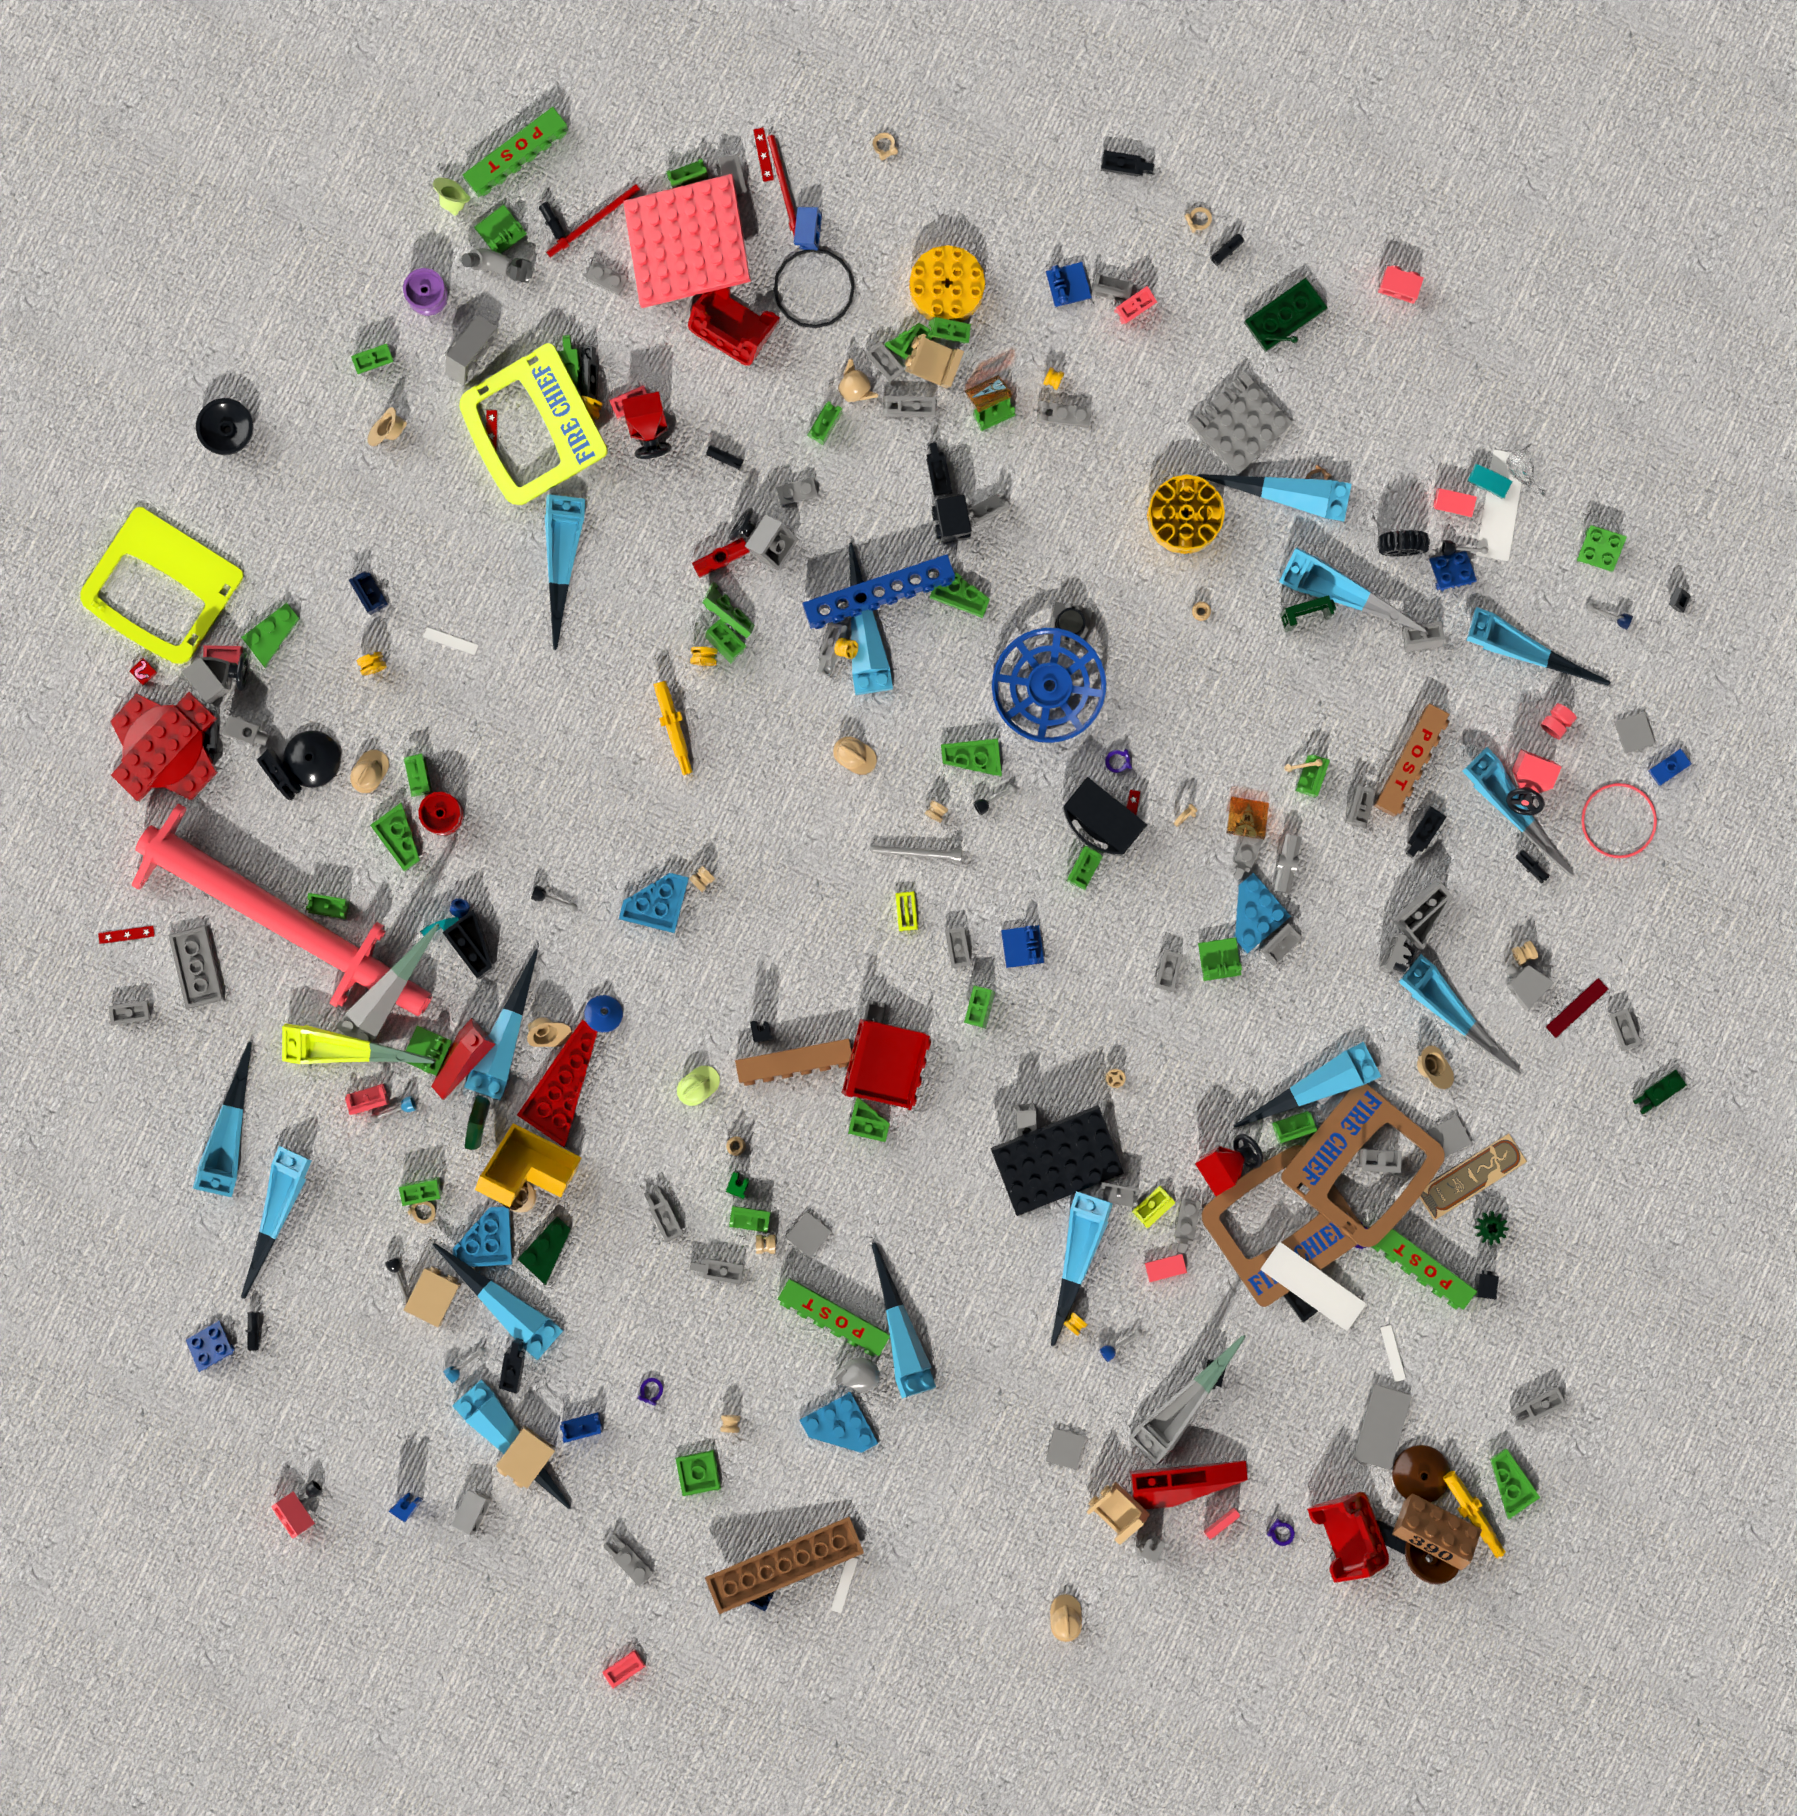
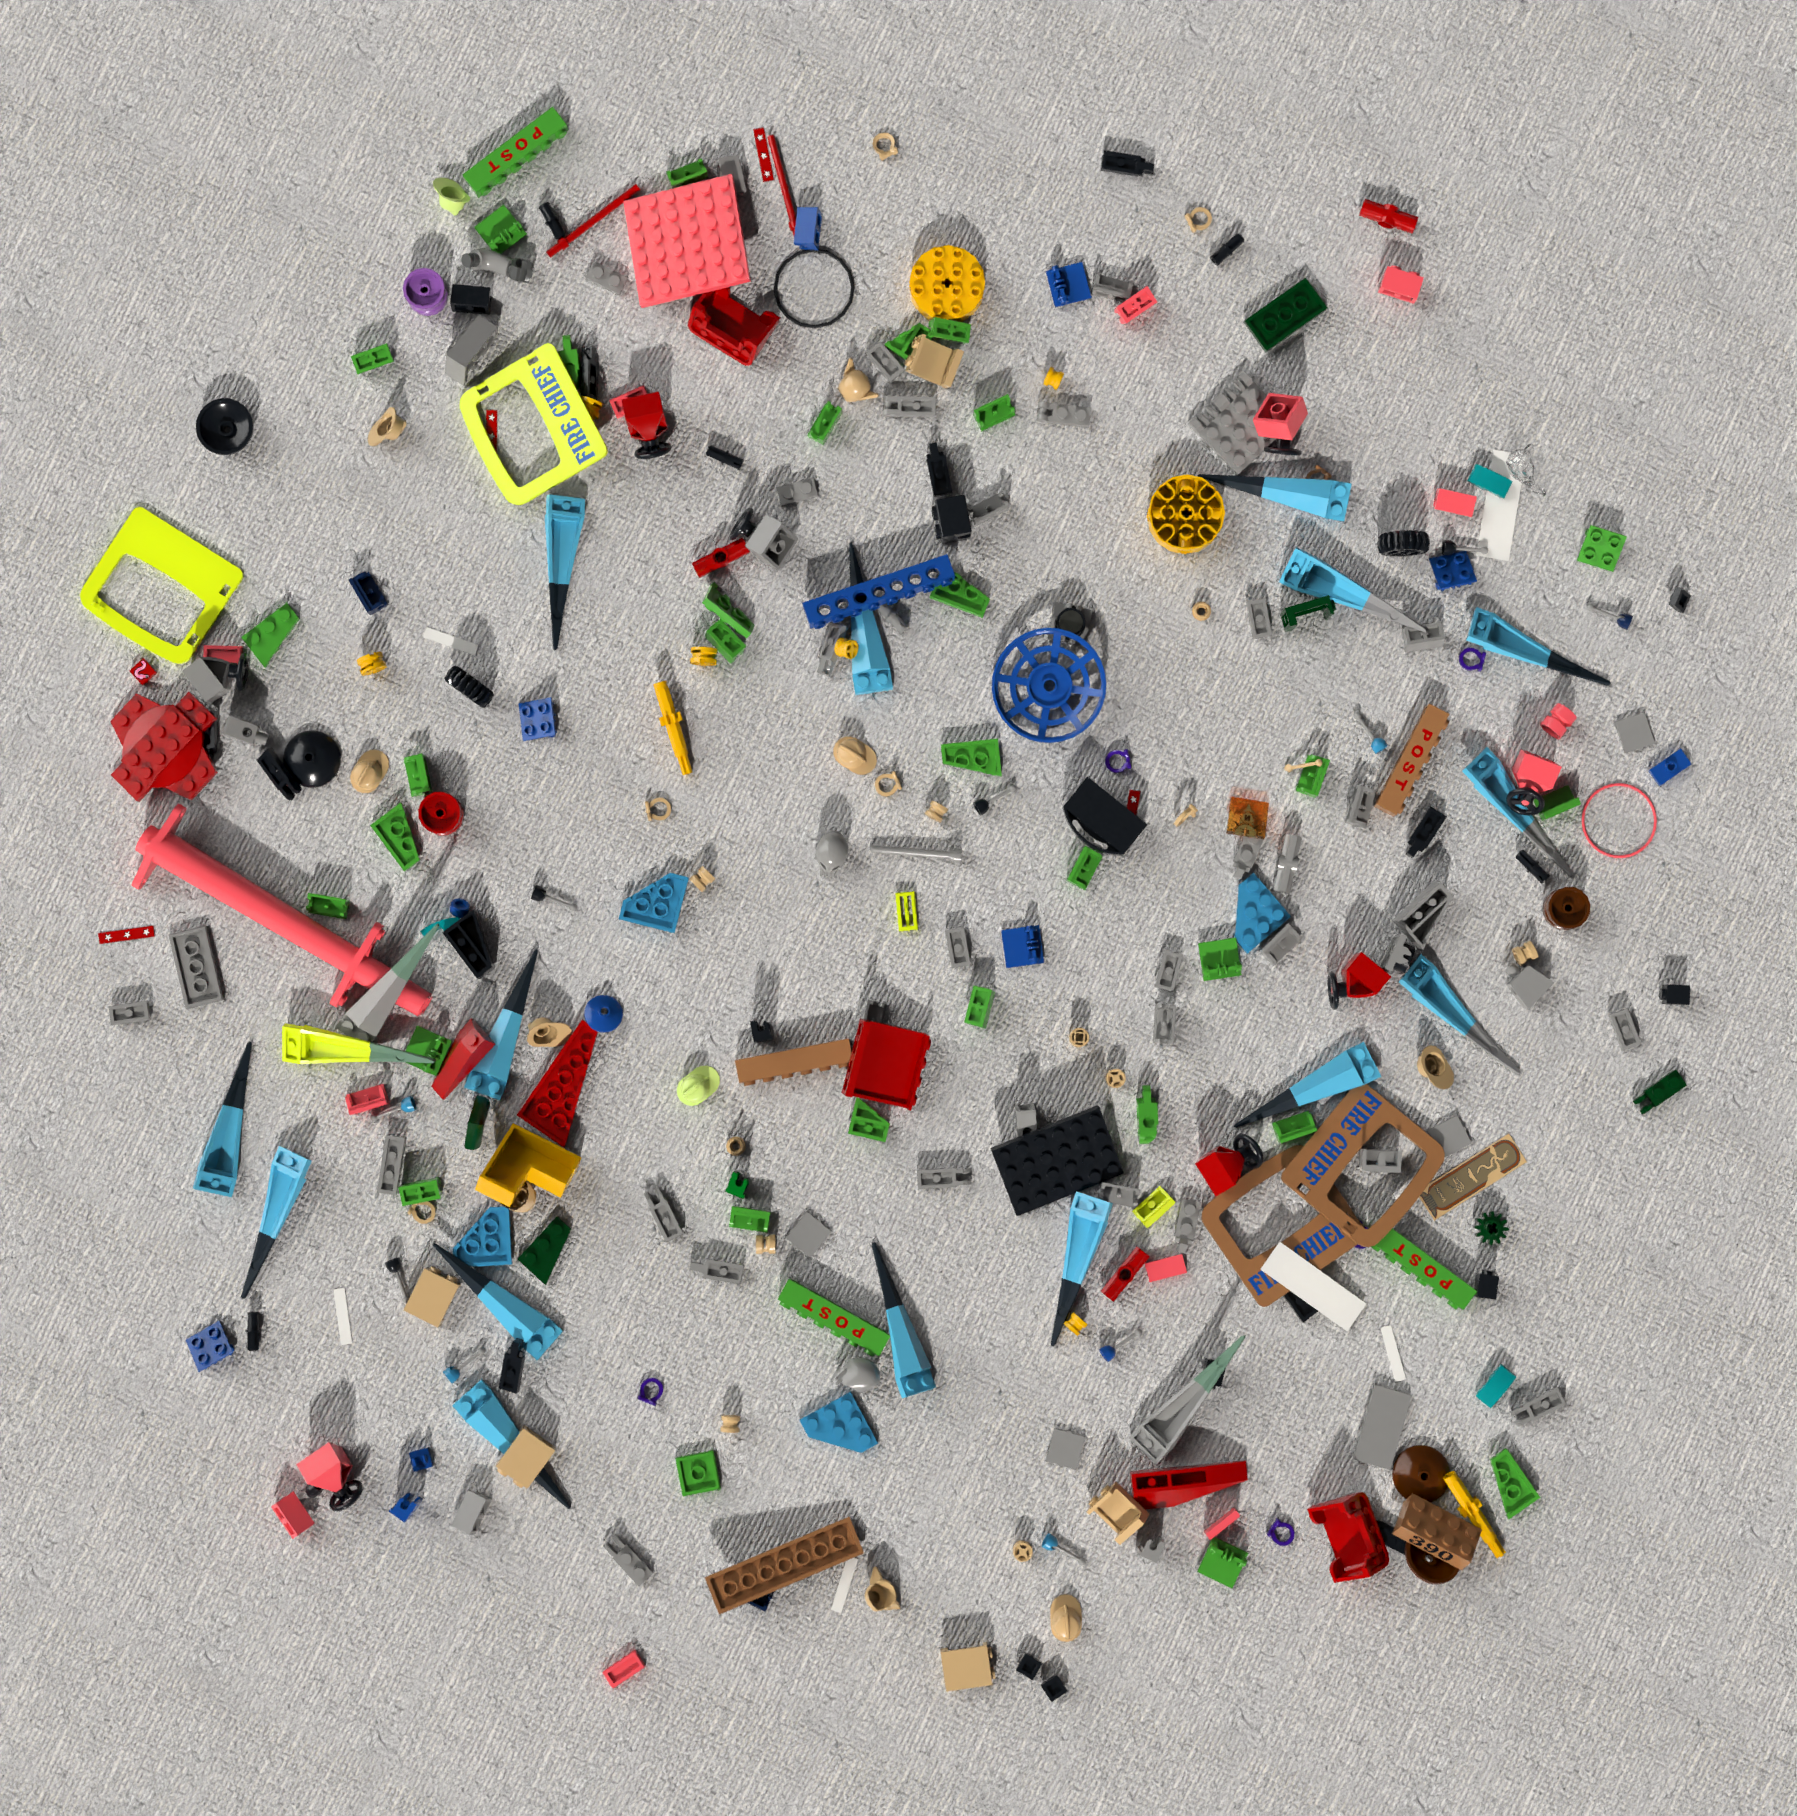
(329, 1470): none -> coral piece
(342, 1316): none -> white sticker
(391, 1165): none -> light grey plate
(421, 1459): none -> blue tile
(469, 686): none -> black gear
(471, 299): none -> black hinge
(537, 719): none -> blue hinge
(581, 1427): blue hinge -> none
(659, 818): none -> tan piece
(831, 853): none -> light grey helmet
(880, 1593): none -> tan piece
(892, 776): none -> tan piece
(893, 618): none -> light grey pin
(941, 1178): none -> light grey hinge
(967, 1667): none -> tan panel
(988, 393): clear orange tile -> none
(1022, 1554): none -> tan wheel
(1029, 1666): none -> black plate
(1051, 1543): none -> hinge
(1054, 1687): none -> black plate
(1076, 1038): none -> tan wheel
(1116, 1284): none -> red piece
(1146, 1116): none -> bright green piece
(1164, 1023): none -> light grey hinge
(1223, 1562): none -> bright green hinge
(1258, 618): none -> light grey plate
(1262, 337): dark green hinge -> none
(1280, 419): none -> coral piece
(1360, 980): none -> red piece
(1377, 744): none -> hinge
(1388, 216): none -> red piece
(1481, 656): none -> dark purple piece
(1496, 1386): none -> teal slope
(1557, 802): none -> bright green panel
(1575, 902): none -> reddish brown wheel
(1576, 1008): dark red sticker -> none
(1675, 994): none -> black brick

